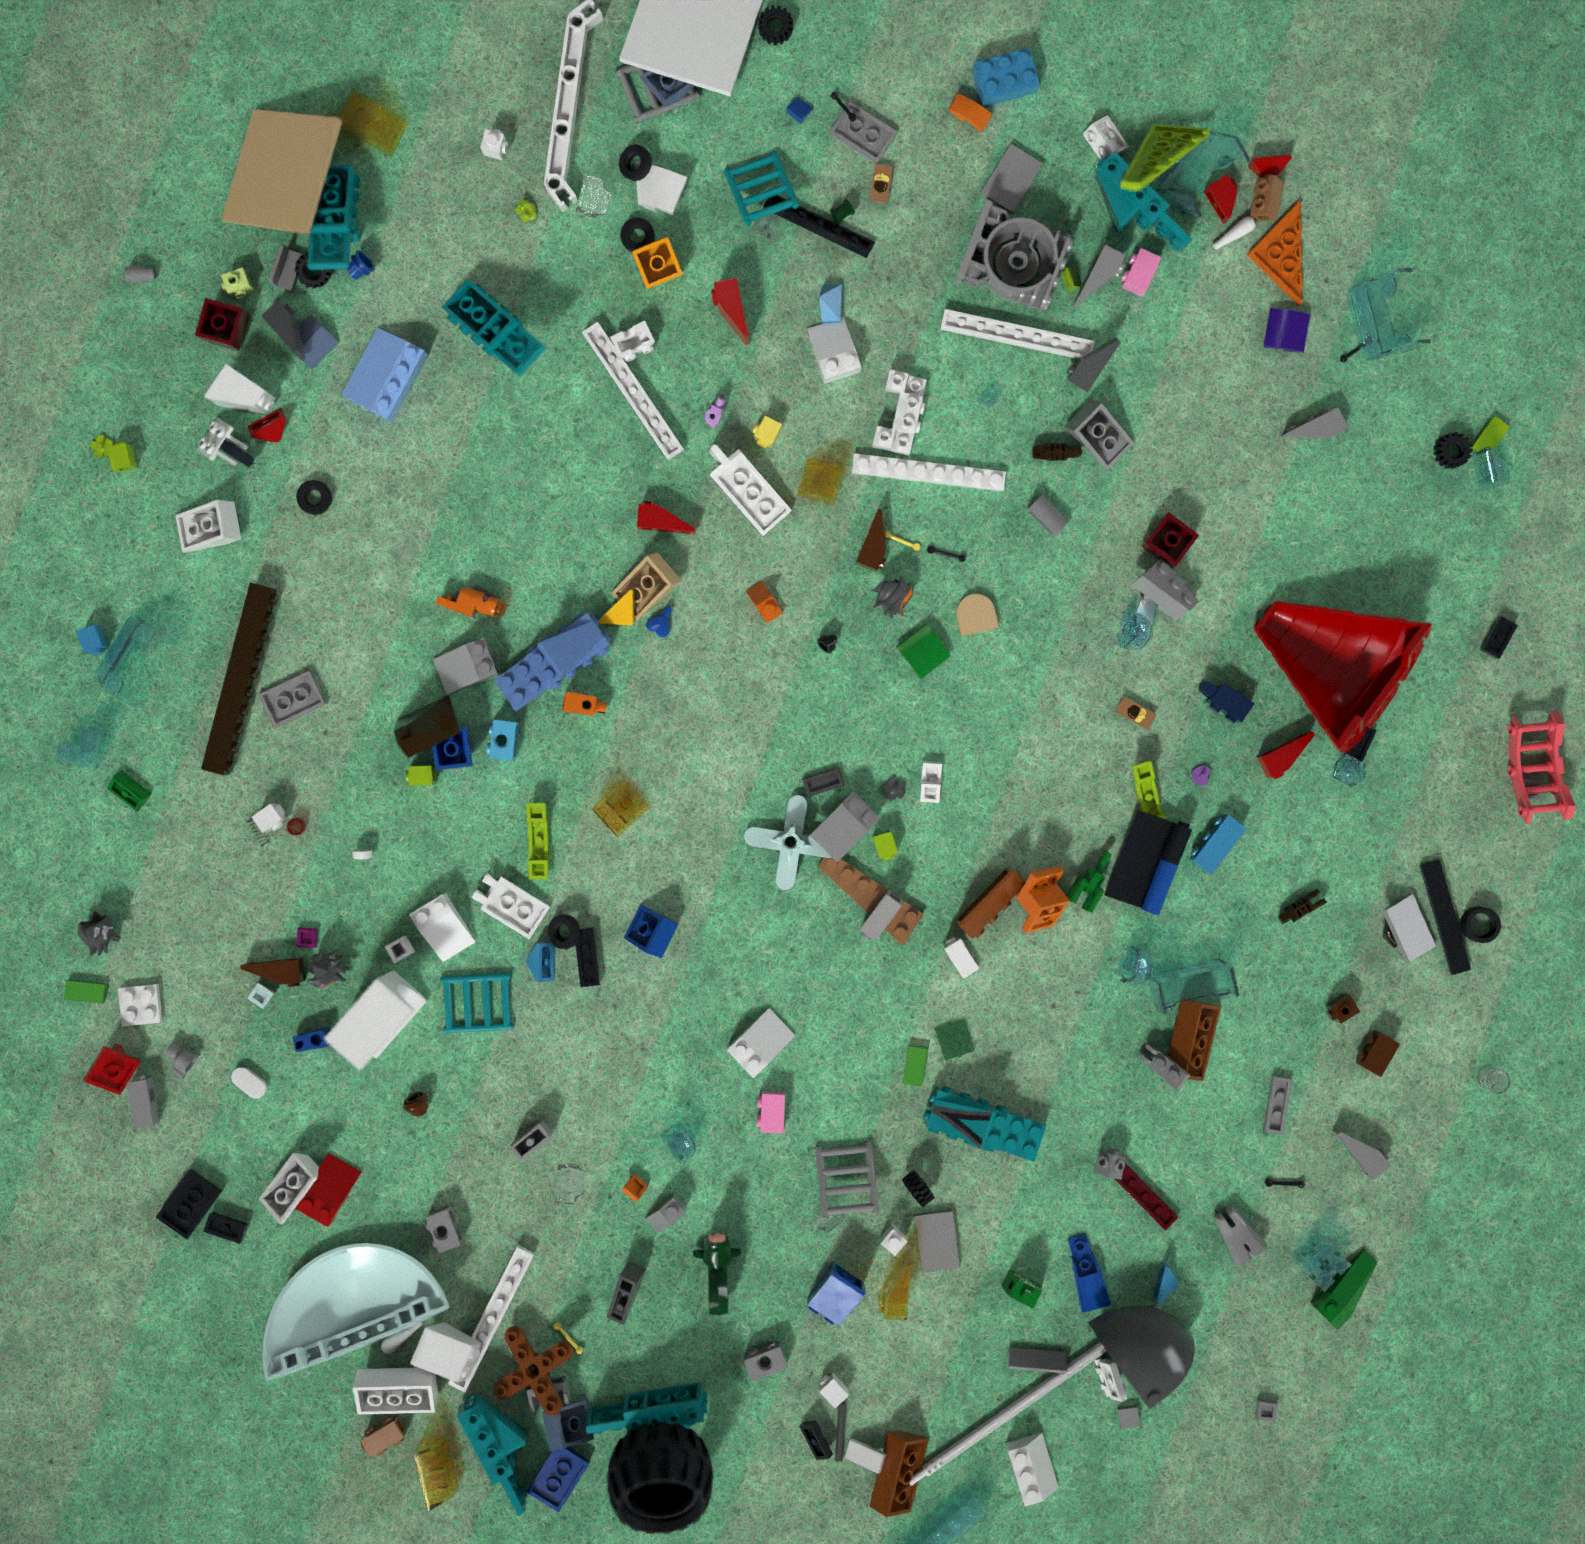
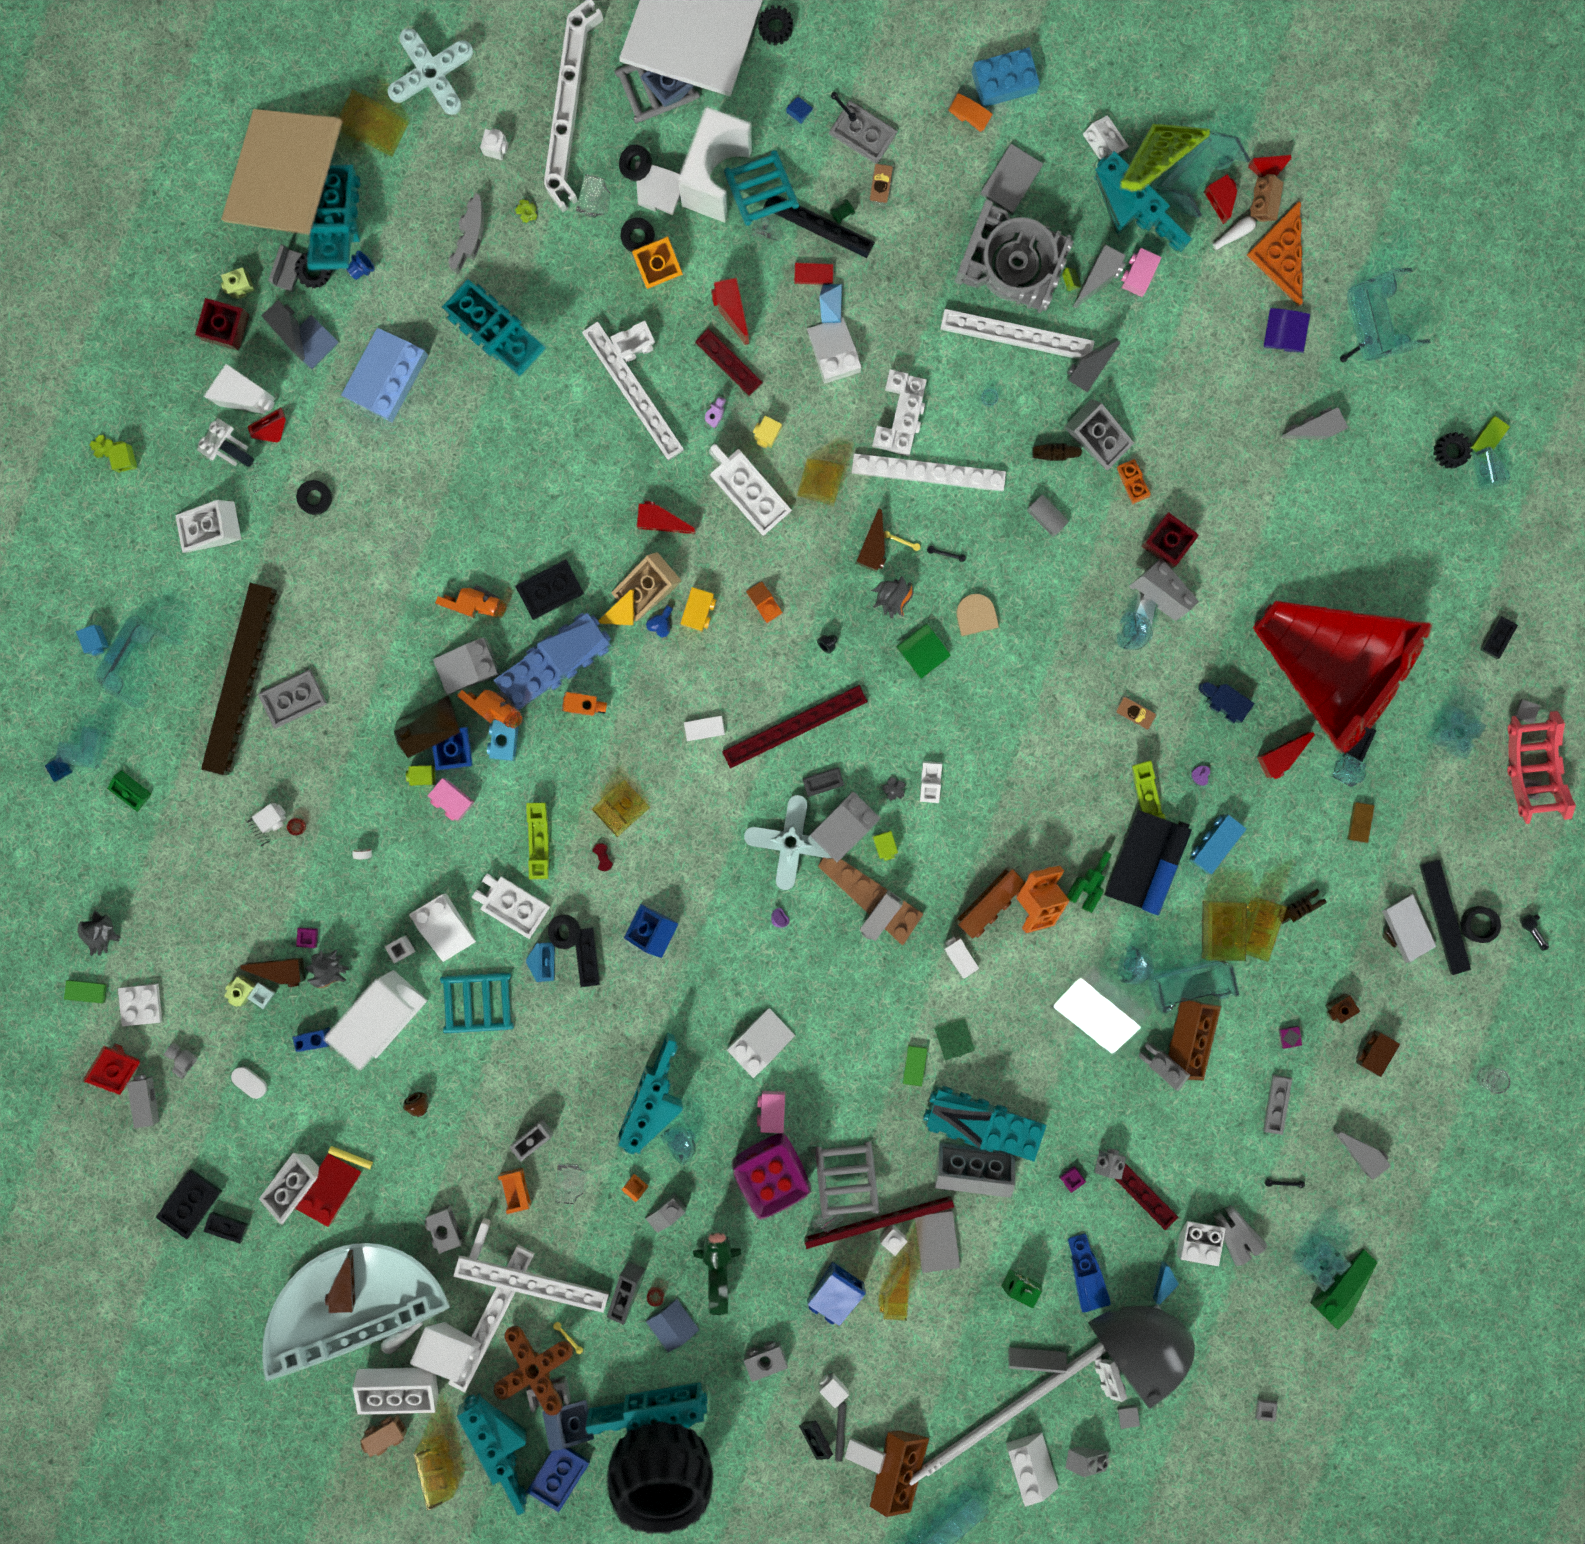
(58, 770): none -> tile
(138, 274): light grey cone -> none
(239, 990): none -> yellowish green brick
(342, 1292): none -> reddish brown slope
(350, 1157): none -> light yellow piece
(426, 65): none -> light aqua piece
(450, 799): none -> bright pink brick
(472, 227): none -> light grey slope
(481, 1235): none -> white tile
(493, 706): none -> orange plate
(515, 1190): none -> orange panel
(531, 1284): none -> white plate
(549, 589): none -> black plate
(601, 851): none -> dark red piece
(651, 1104): none -> teal wedge
(651, 1292): none -> clear red bush
(672, 1325): none -> sand blue slope
(697, 609): none -> yellow brick
(704, 728): none -> white tile
(715, 140): none -> white piece
(728, 362): none -> dark red tile
(771, 1176): none -> magenta piece
(779, 919): none -> medium lavender piece
(794, 726): none -> dark red tile
(813, 273): none -> red tile
(879, 1222): none -> dark red tile
(918, 1188): black tyre -> none
(975, 1170): none -> light grey slope
(1072, 1179): none -> magenta tile
(1087, 1461): none -> light grey slope
(1102, 1008): none -> clear slope
(1133, 481): none -> orange slope
(1201, 1243): none -> white slope
(1224, 930): none -> clear yellow slope
(1263, 927): none -> clear yellow slope
(1290, 1037): none -> magenta tile
(1360, 822): none -> pearl gold tile
(1445, 733): none -> clear light blue brick
(1526, 711): none -> light grey tile
(1530, 923): none -> black piece

